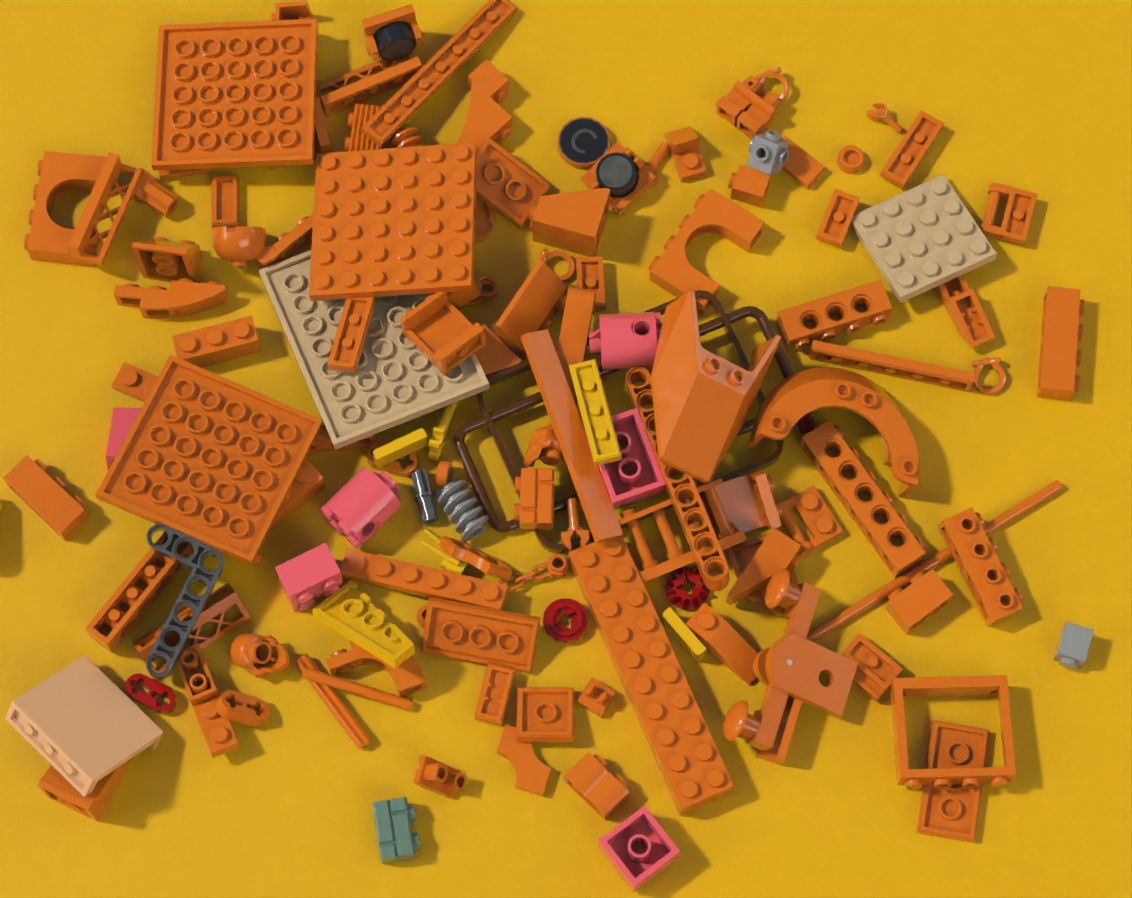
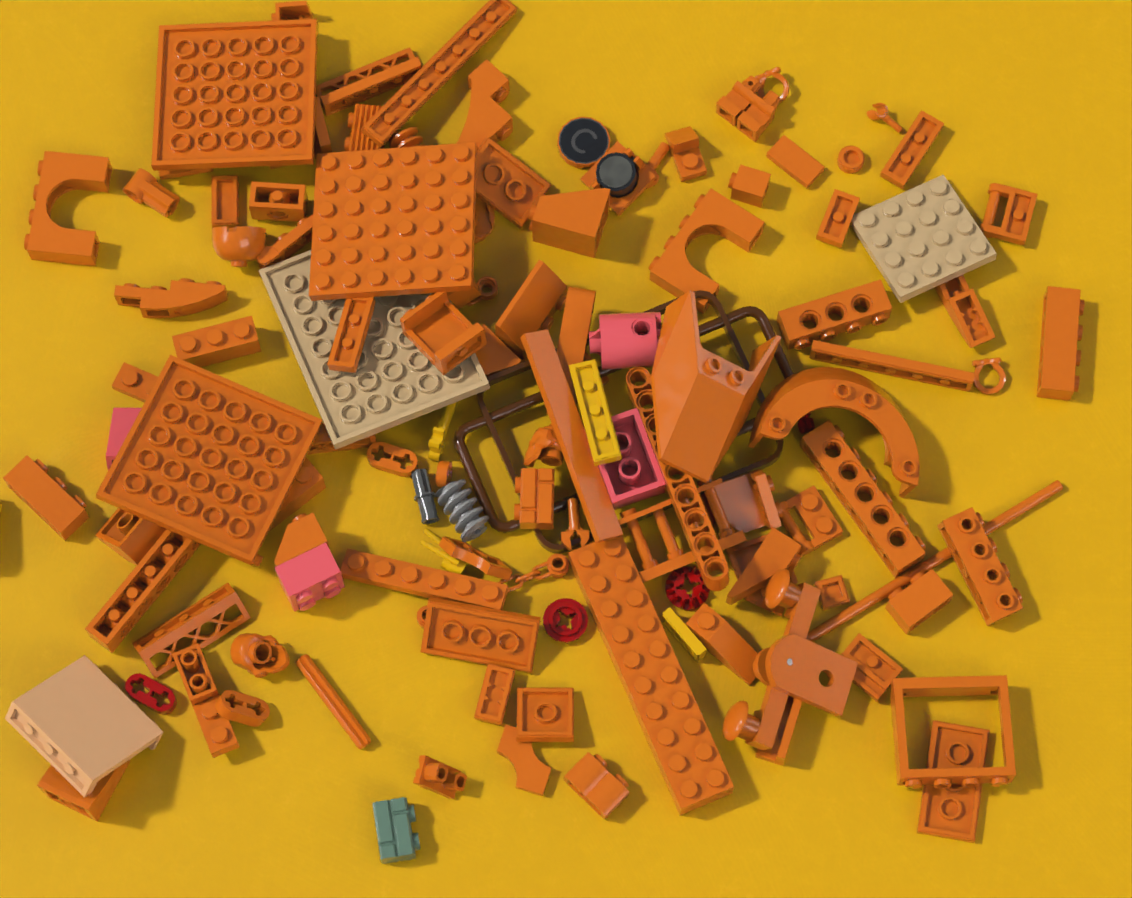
(95, 206): orange fence -> none
(129, 535): none -> orange slope
(167, 259): orange slope -> none
(186, 598): dark grey beam -> none
(278, 201): none -> orange brick
(300, 537): none -> orange slope
(356, 688): orange bar -> none
(362, 505): coral cylinder -> none
(362, 623): yellow wing -> none
(392, 34): piece -> none
(400, 447): yellow tile -> none
(407, 676): orange arch -> none
(544, 256): orange piece -> none
(591, 276): orange plate -> none
(596, 697): orange tile -> none
(638, 848): coral brick -> none
(768, 152): light grey brick -> none
(832, 592): none -> orange tile
(1073, 645): light grey brick -> none

